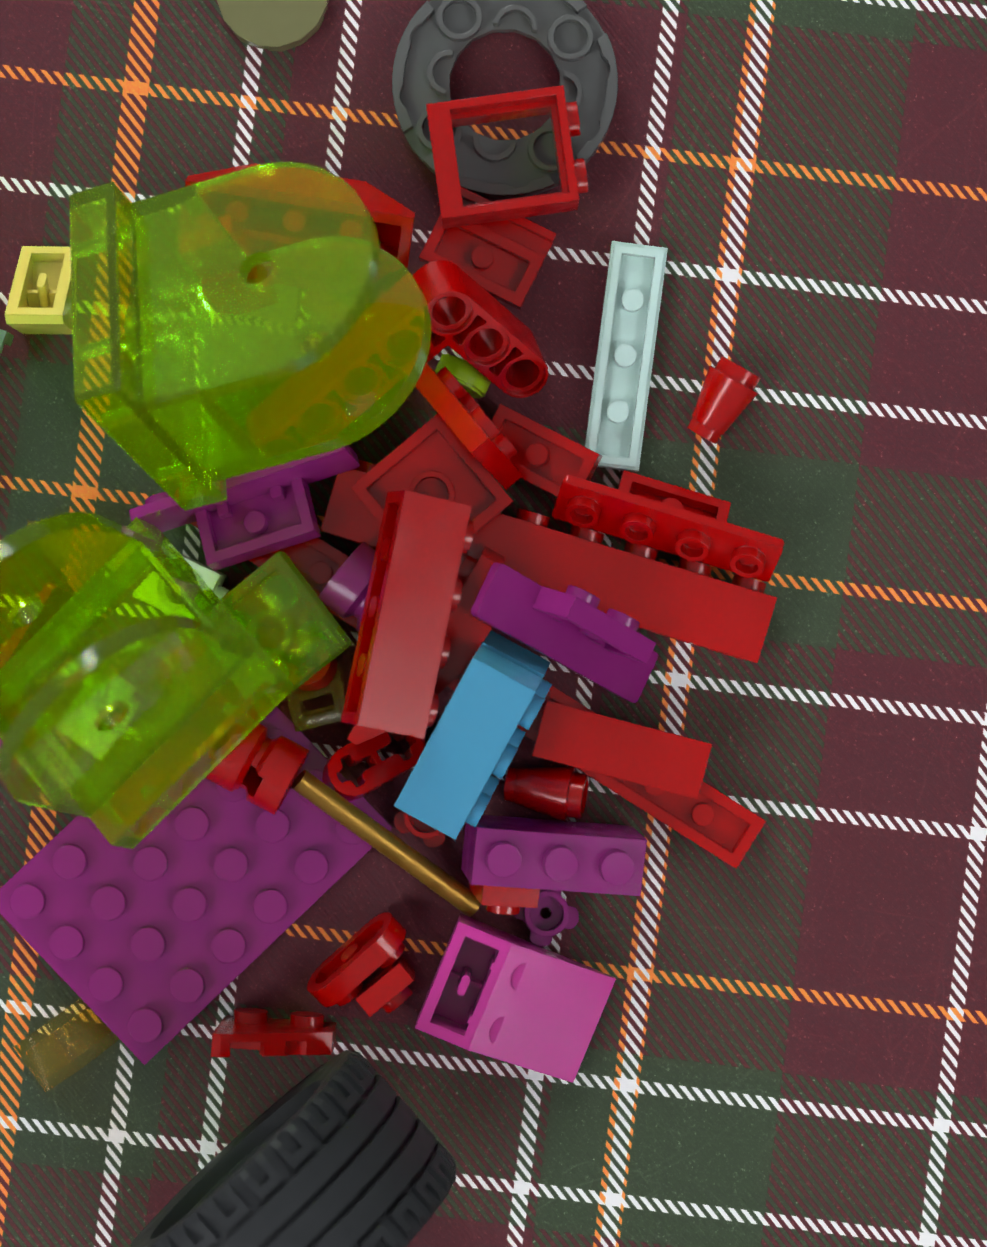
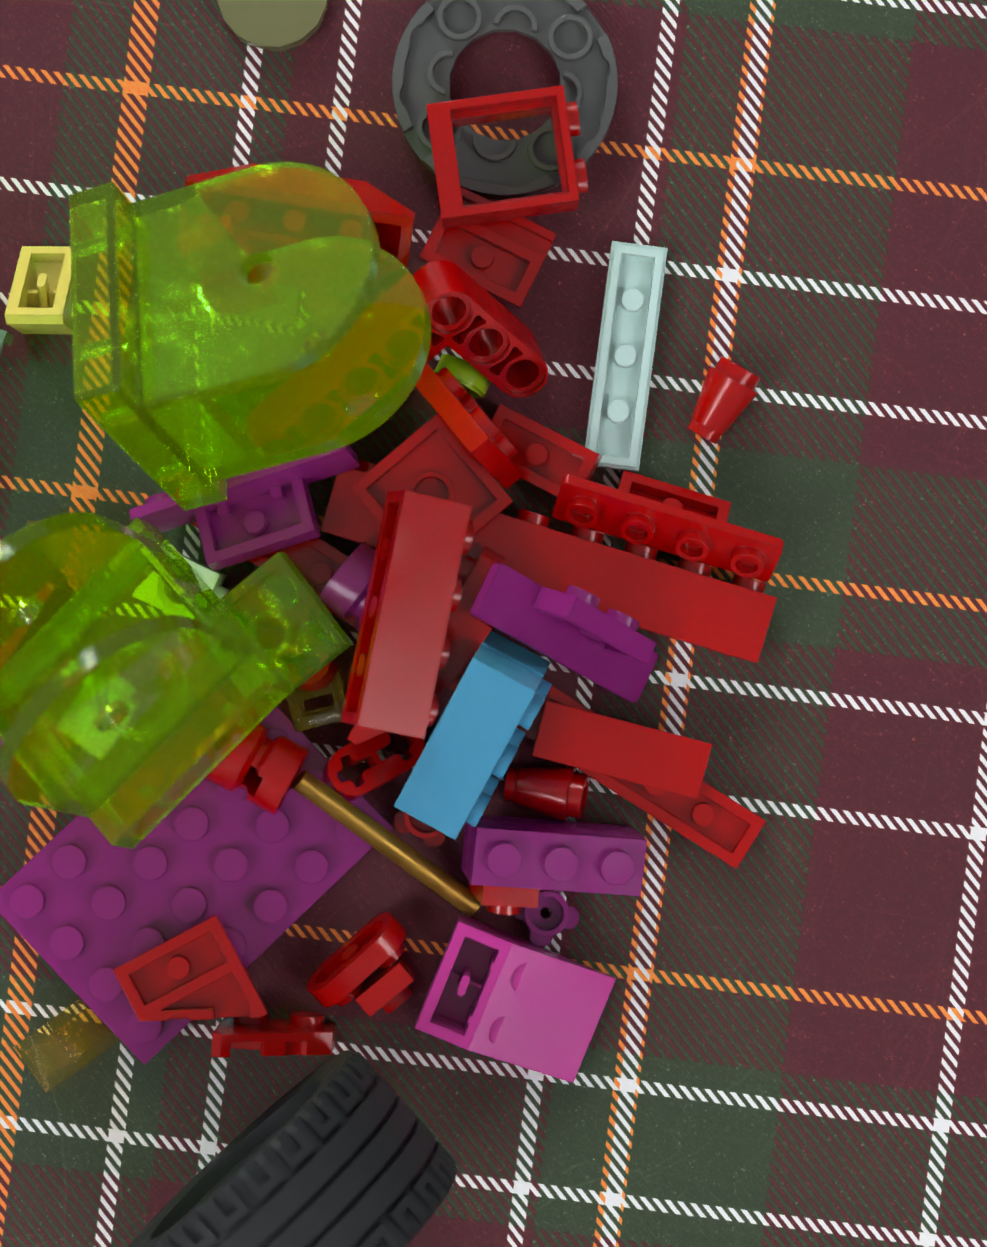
(191, 978): none -> red wing

